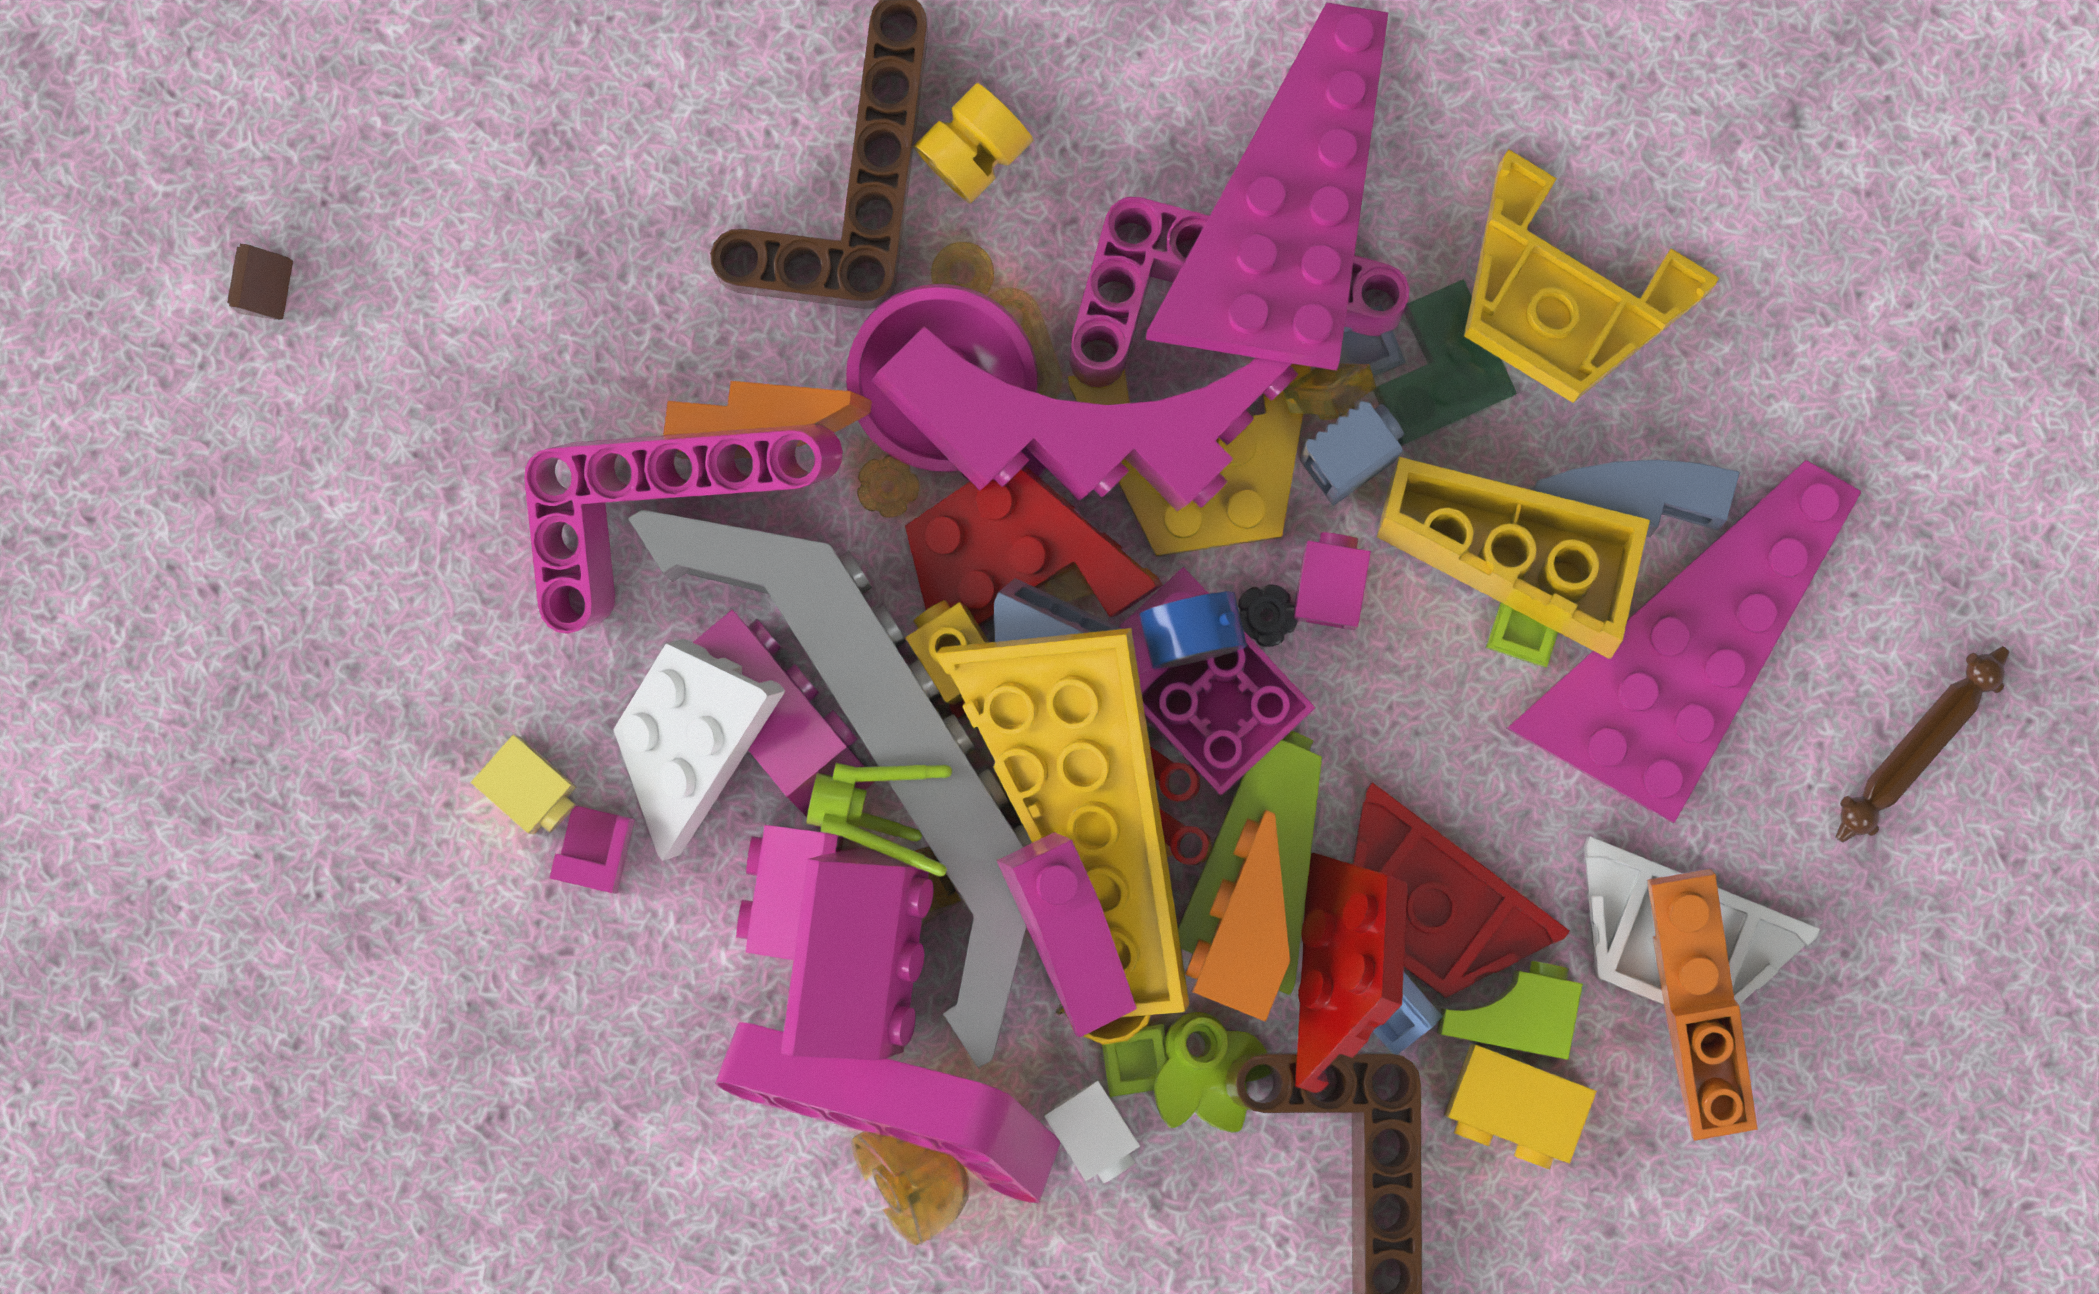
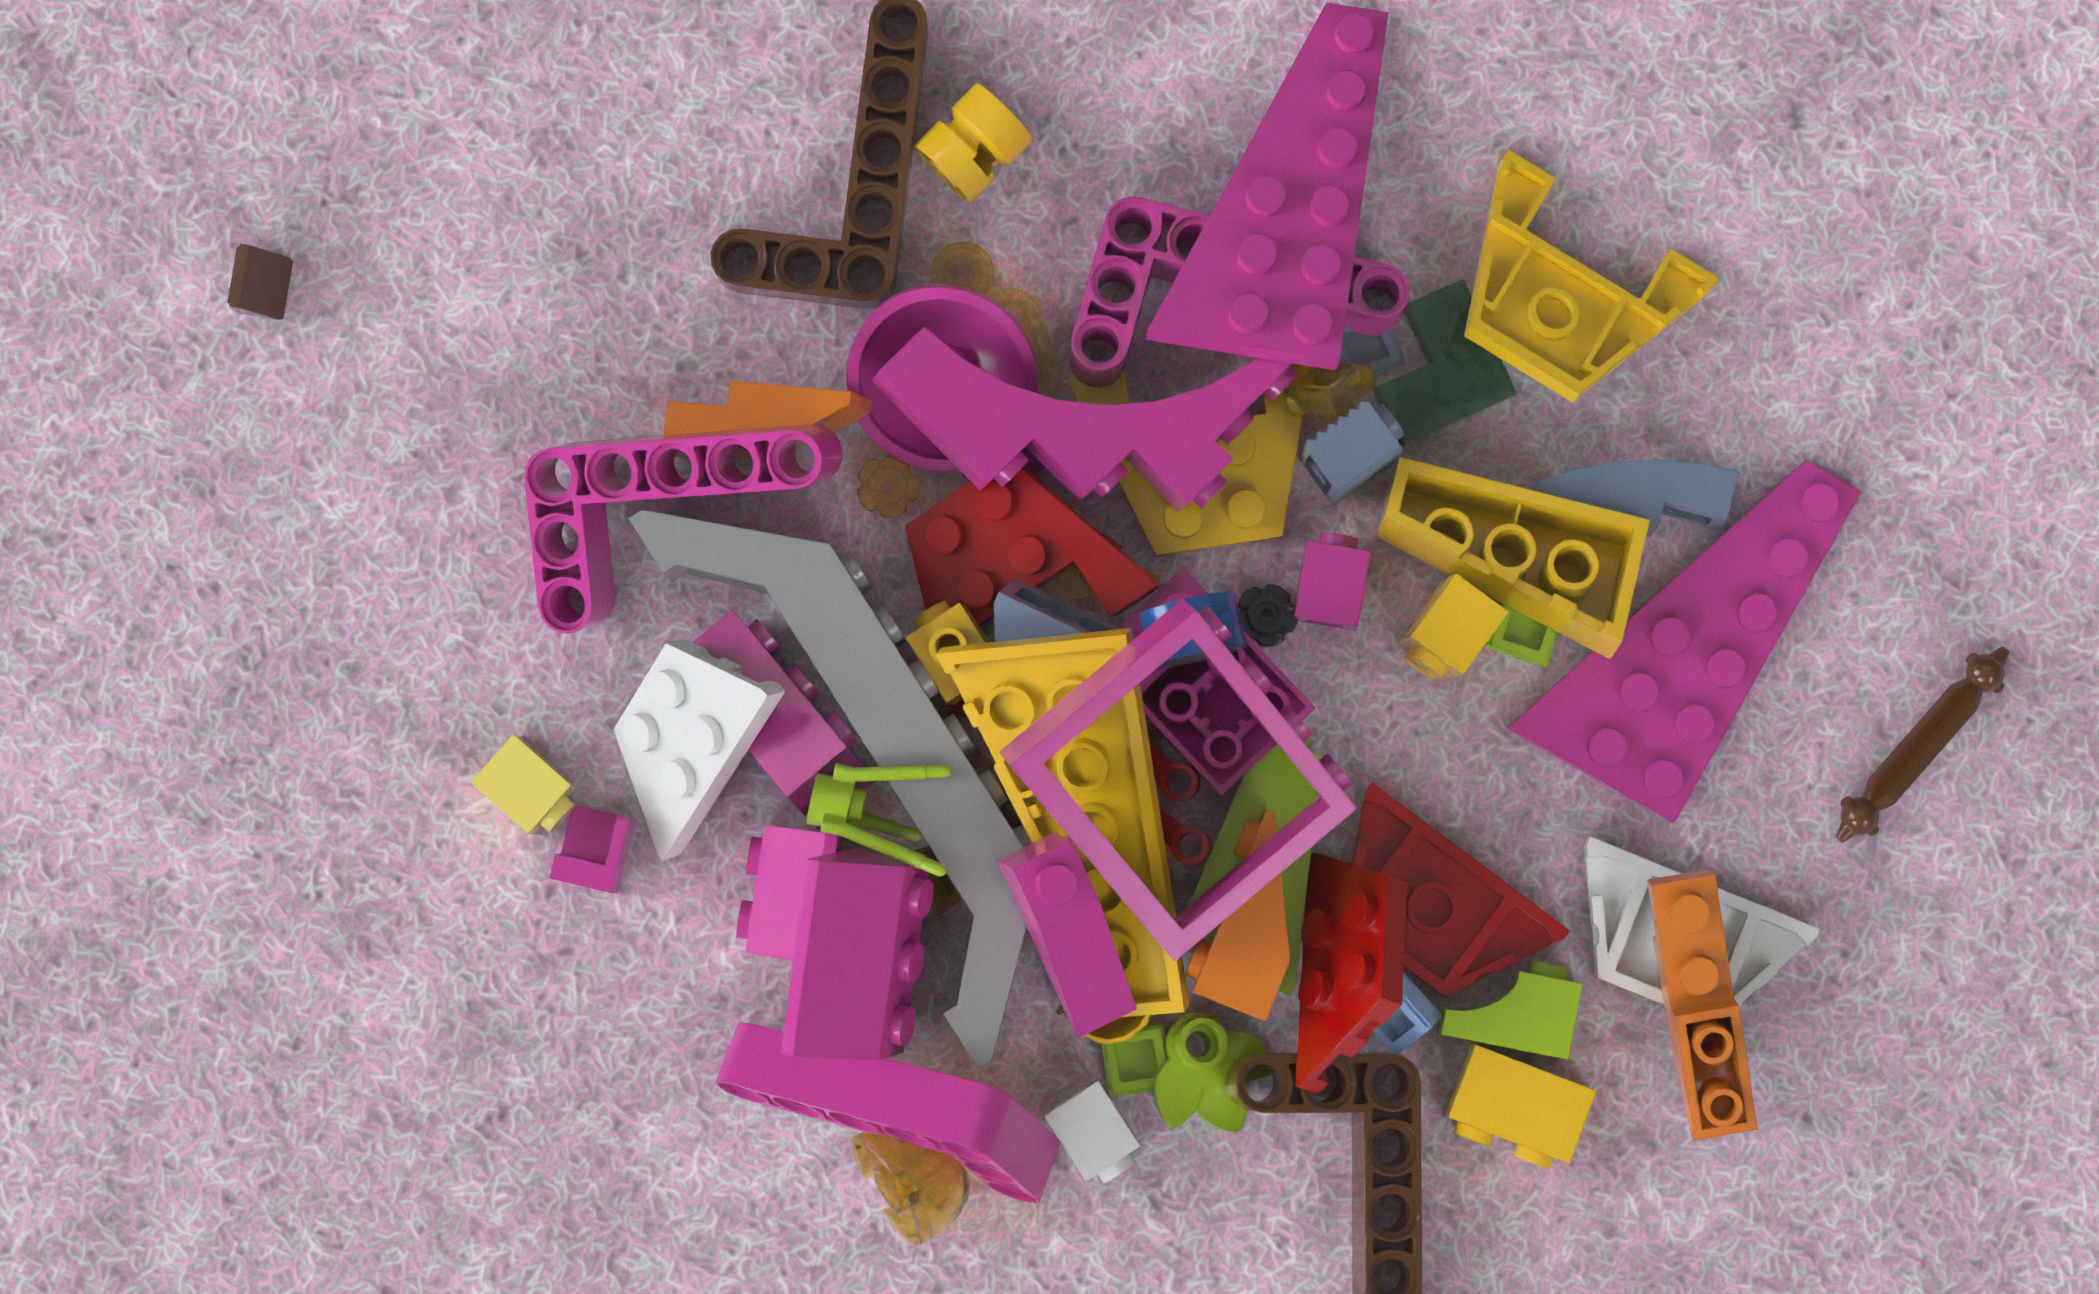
(1107, 687): none -> dark pink window
(1451, 629): none -> yellow brick

